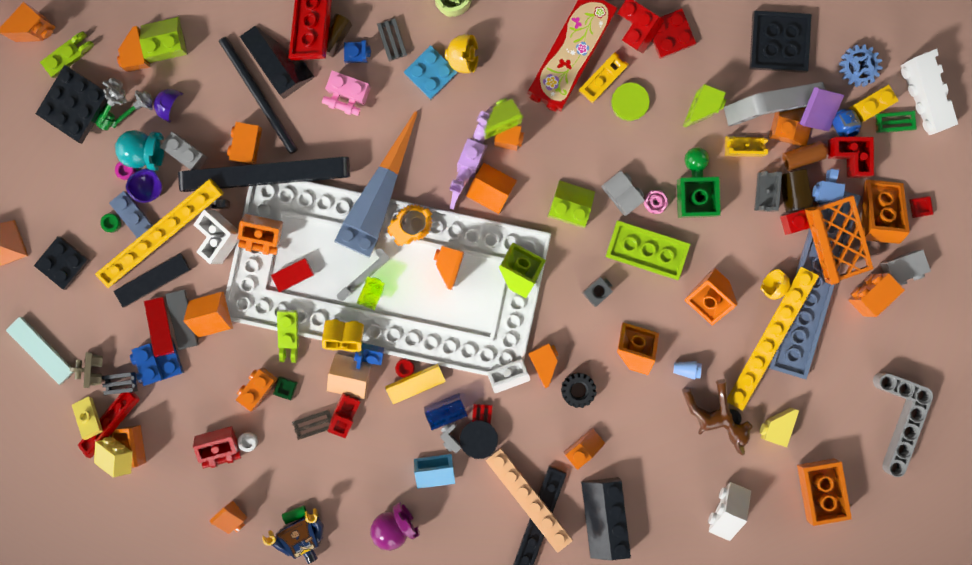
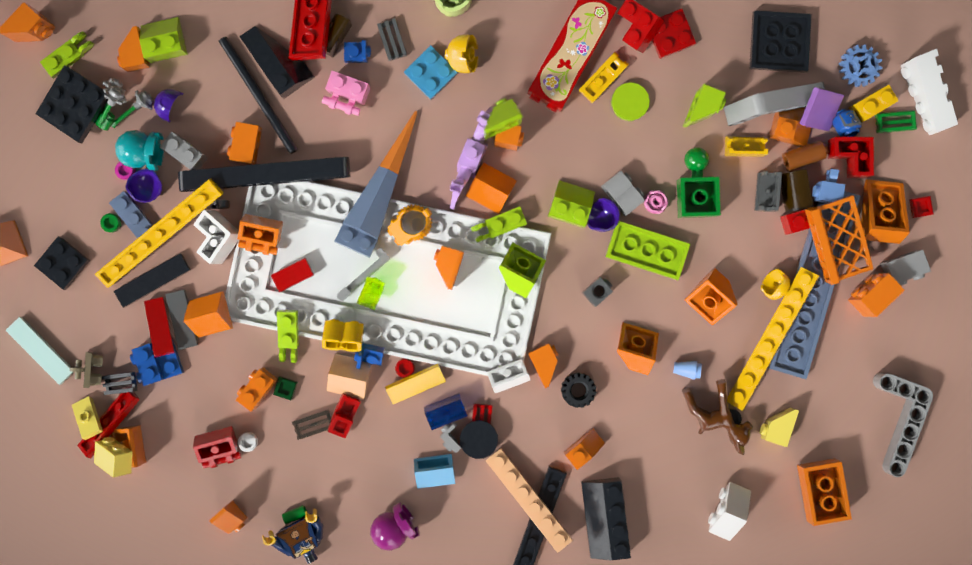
(501, 224): none -> lime hinge
(603, 215): none -> dark purple helmet

